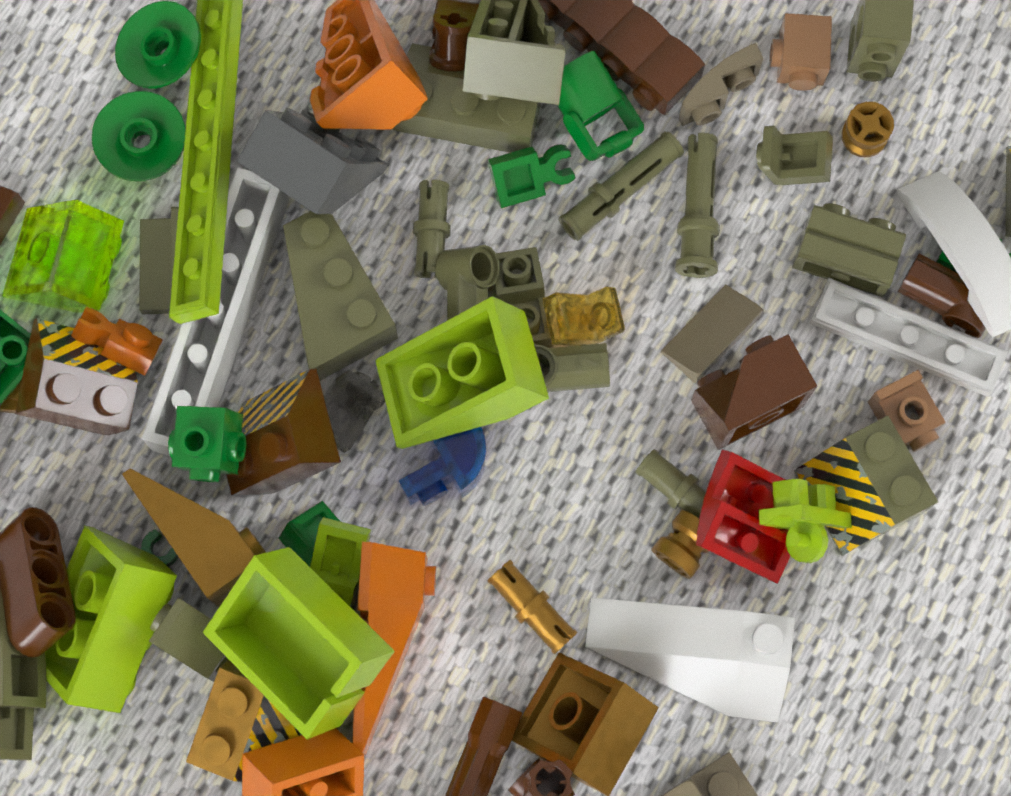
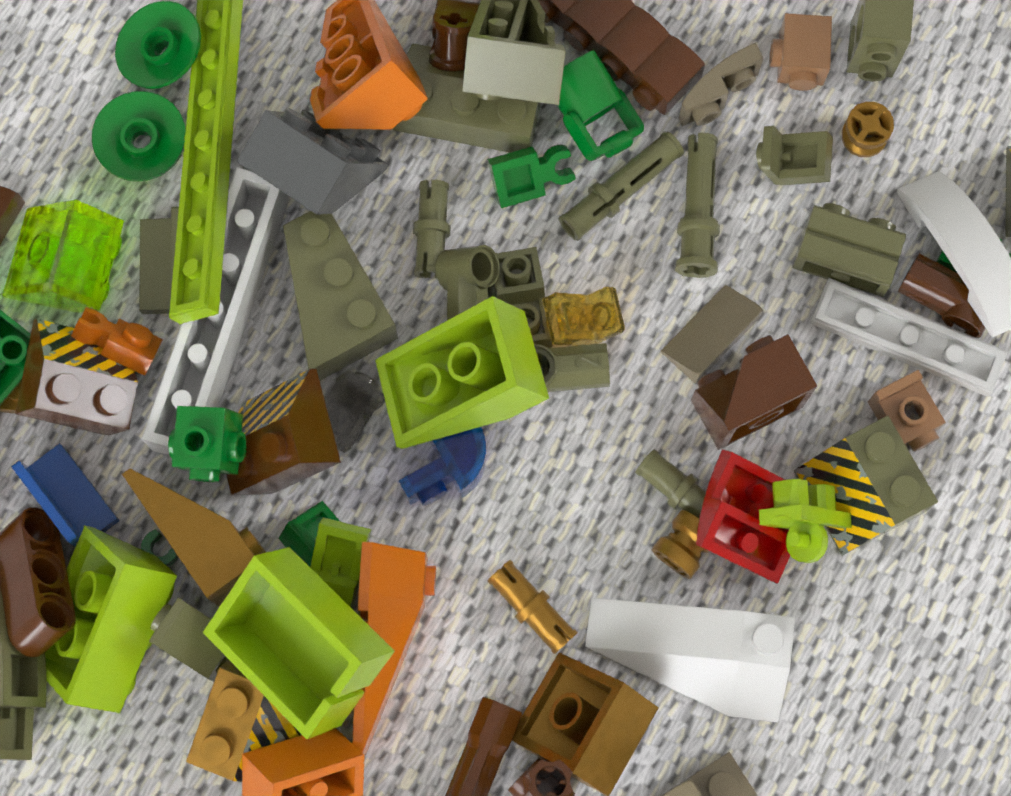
(66, 494): none -> blue panel

